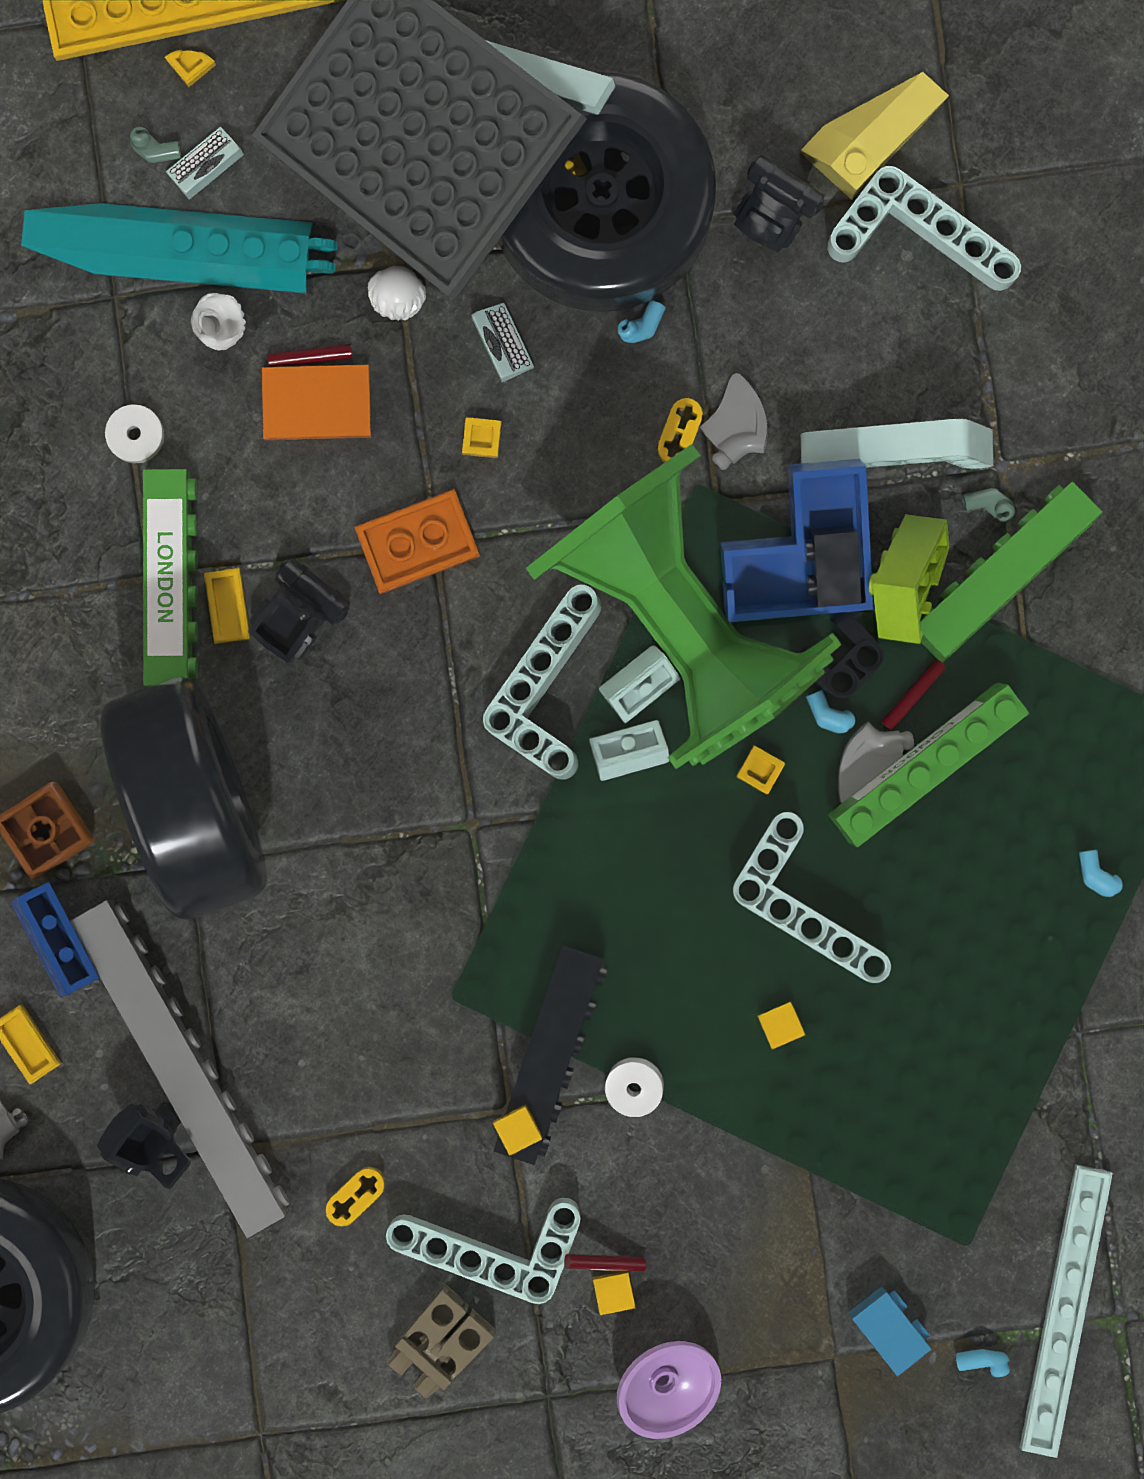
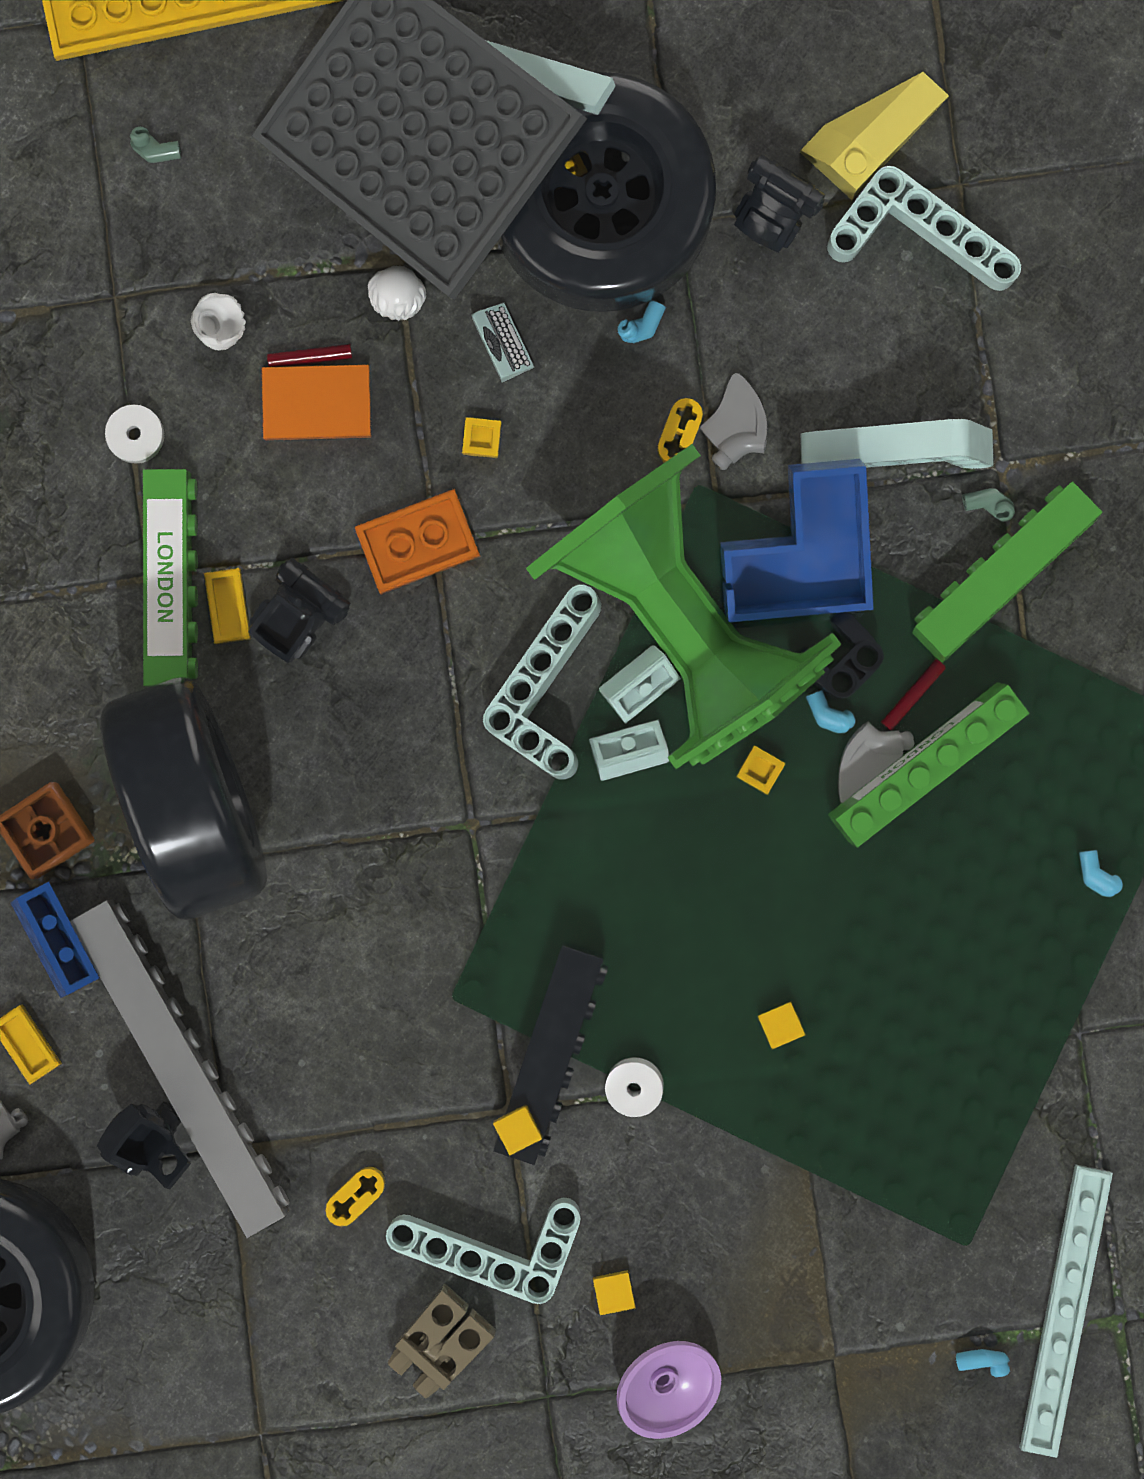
(178, 245): teal hinge -> none
(190, 64): yellow tile -> none
(205, 163): slope -> none
(603, 1262): dark red piece -> none
(798, 911): light aqua beam -> none
(834, 566): black brick -> none
(890, 1330): dark azure brick -> none
(906, 575): lime wedge -> none

